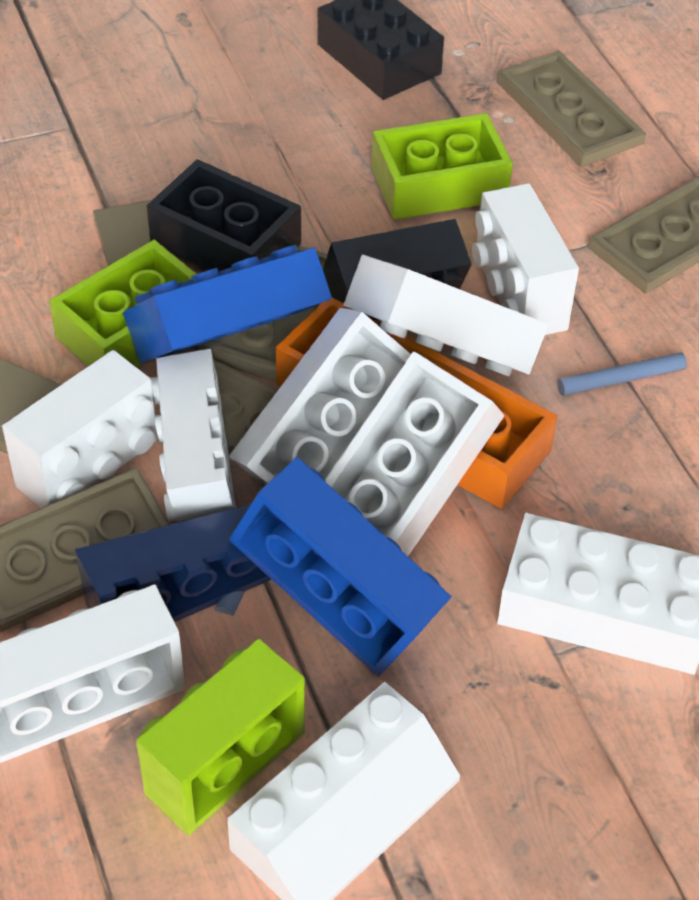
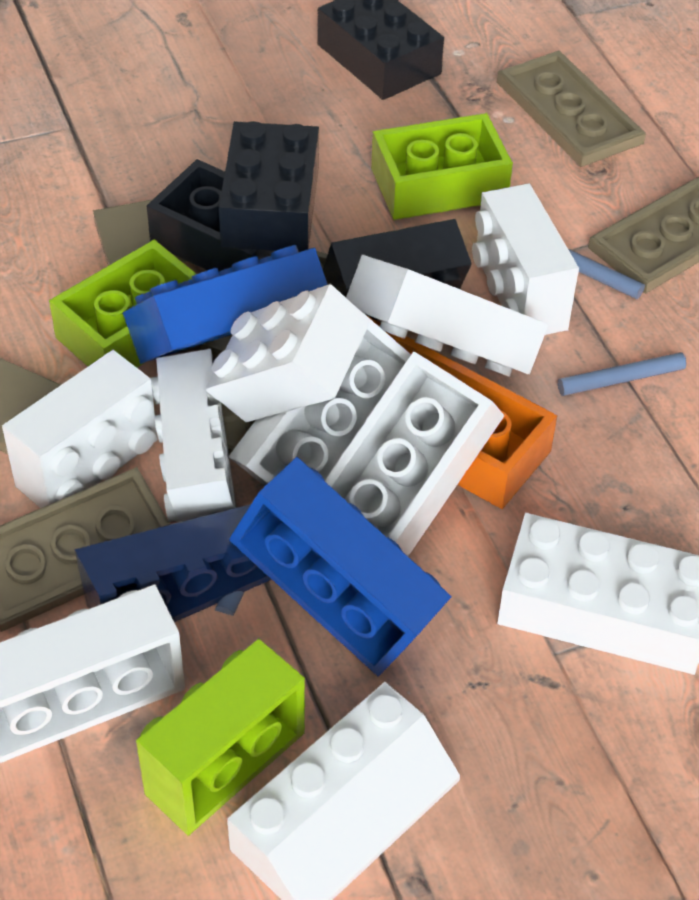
(269, 186): none -> black brick
(288, 354): none -> white brick
(608, 276): none -> sand blue bar

